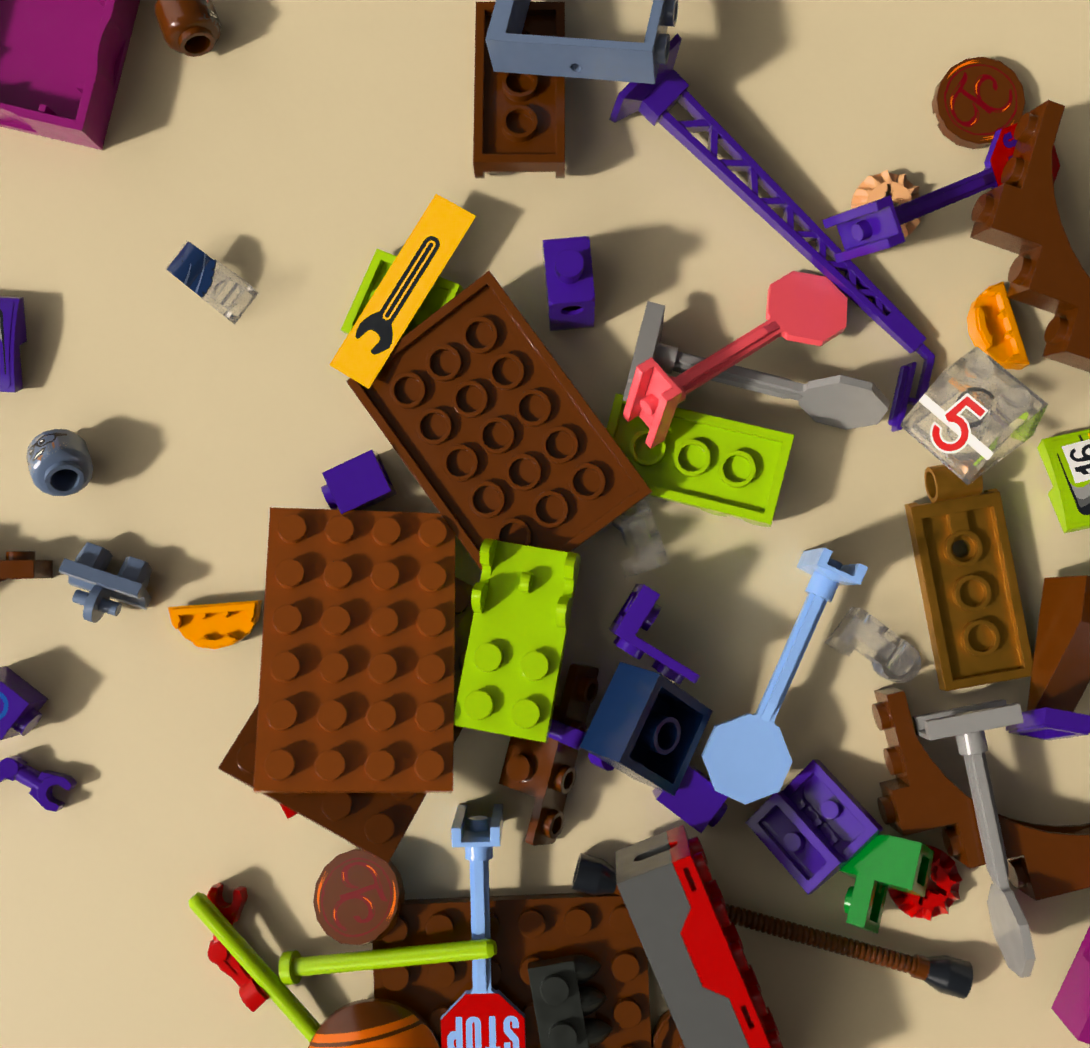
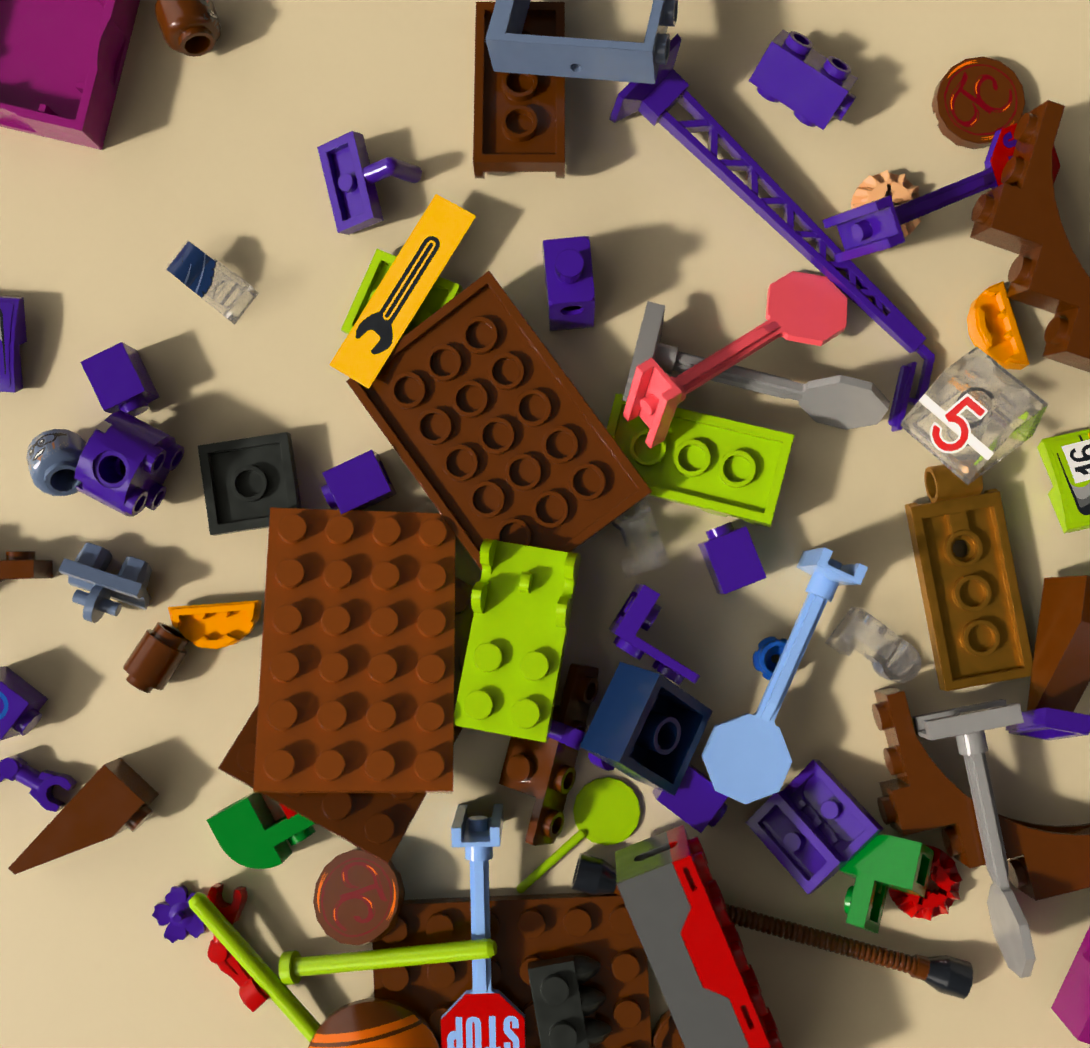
(103, 808): none -> reddish brown slope
(120, 380): none -> dark purple brick
(127, 464): none -> dark purple brick
(156, 658): none -> reddish brown brick
(178, 915): none -> dark purple plant
(246, 480): none -> pearl dark grey plate
(253, 836): none -> green brick
(353, 179): none -> dark purple plate
(604, 814): none -> lime piece
(731, 558): none -> dark purple brick
(762, 657): none -> blue plate
(804, 80): none -> dark purple brick

